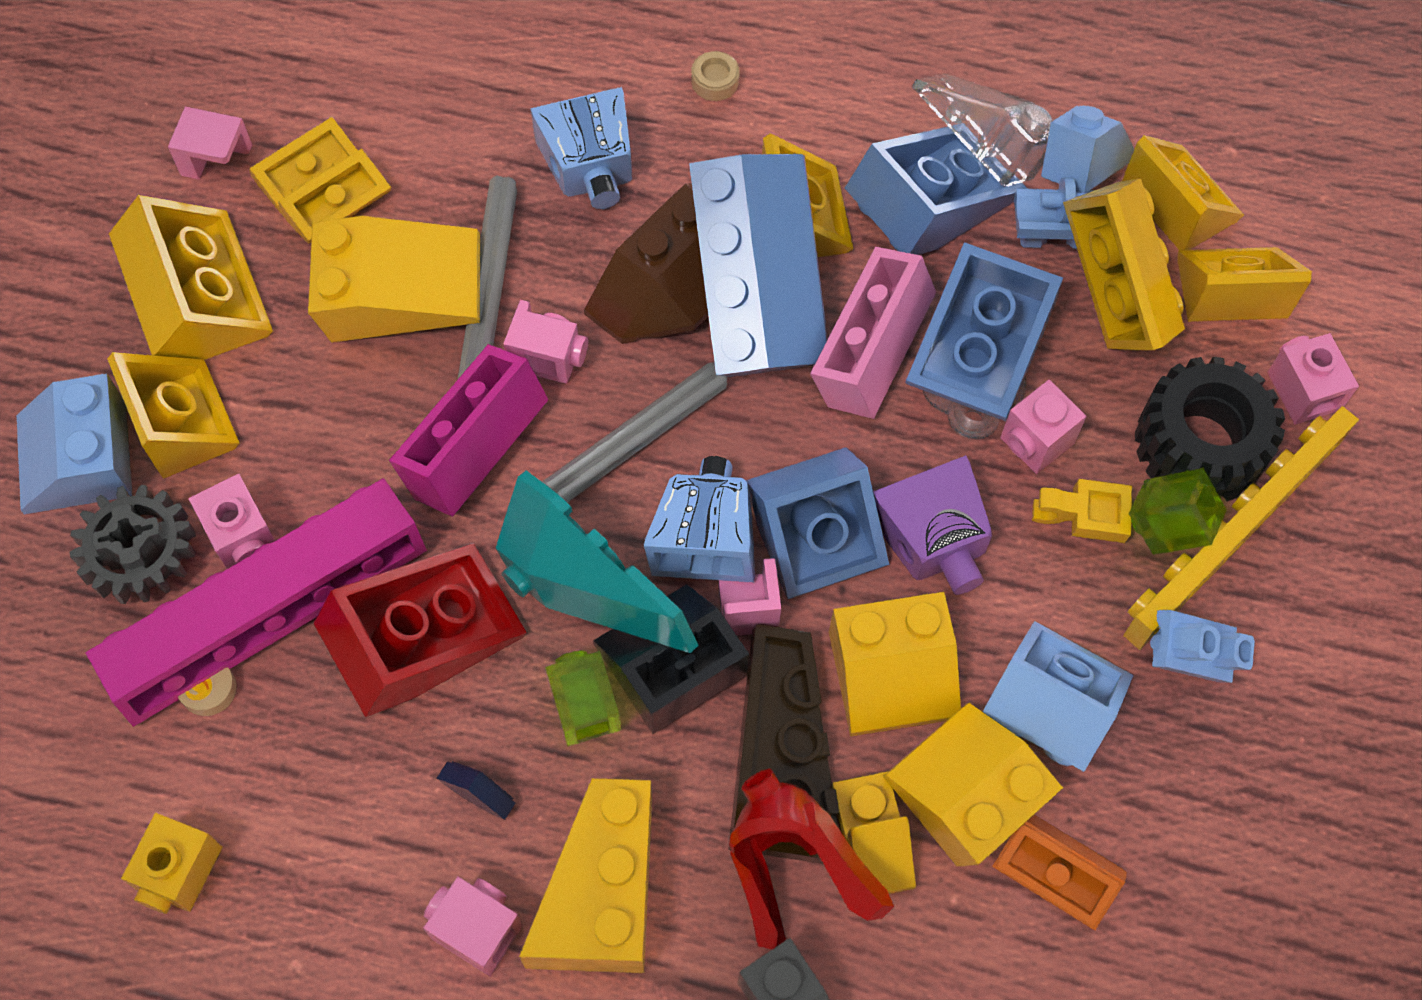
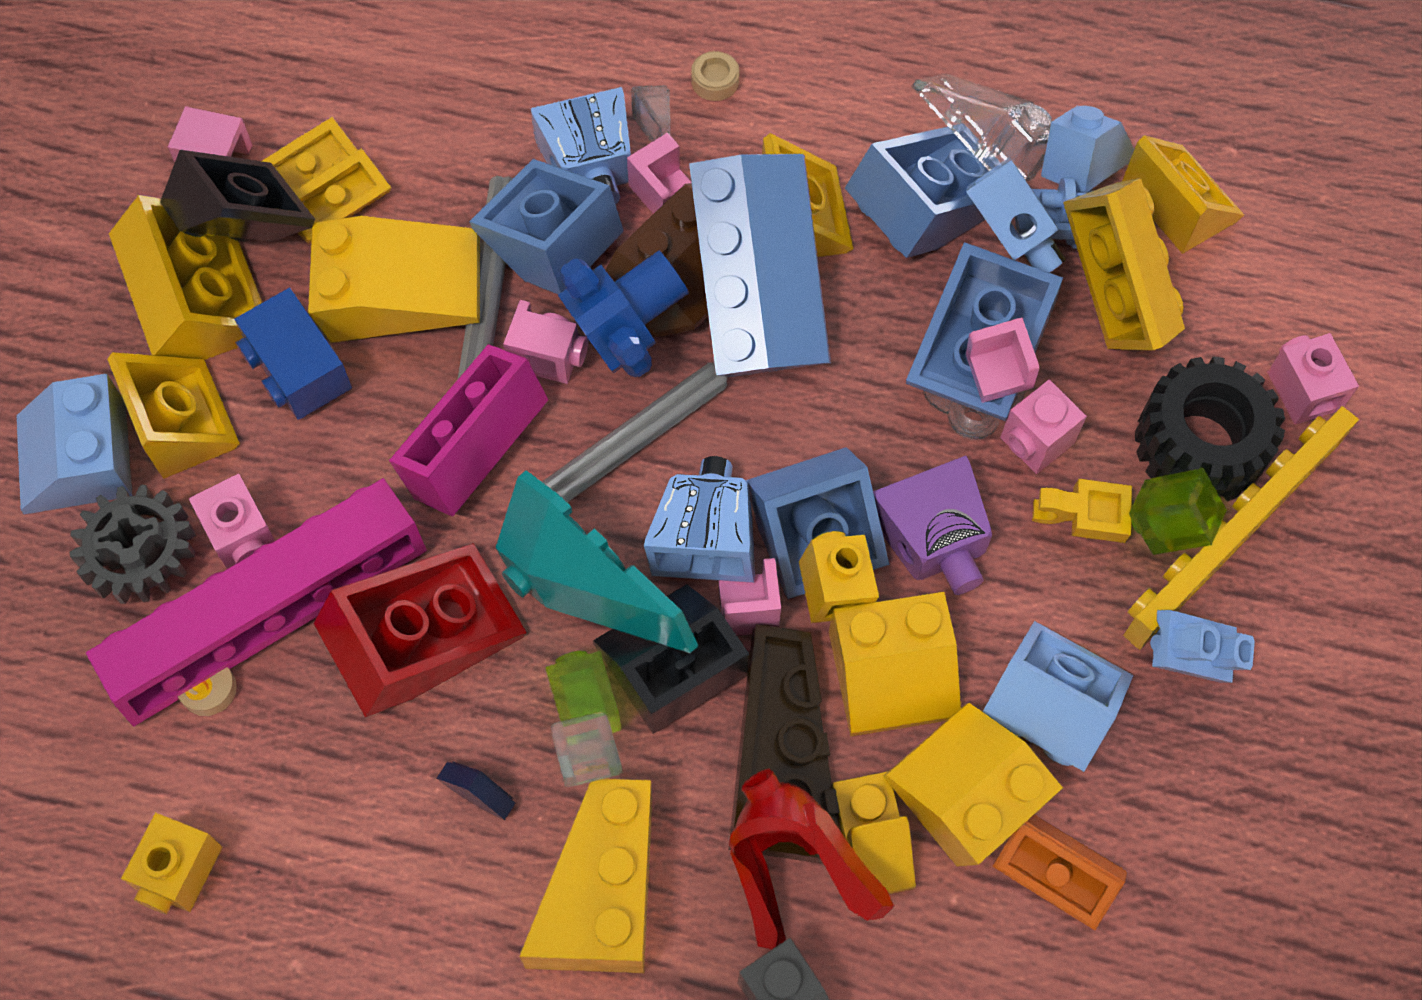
(232, 198): none -> black slope
(292, 353): none -> blue brick
(472, 923): bright pink brick -> none
(547, 221): none -> medium blue slope
(585, 749): none -> clear slope
(617, 311): none -> blue piece
(652, 110): none -> clear slope
(656, 172): none -> bright pink panel
(837, 574): none -> yellow brick
(874, 332): bright pink brick -> none
(1001, 197): none -> light blue torso
(1002, 360): none -> bright pink panel
(1240, 283): yellow slope -> none

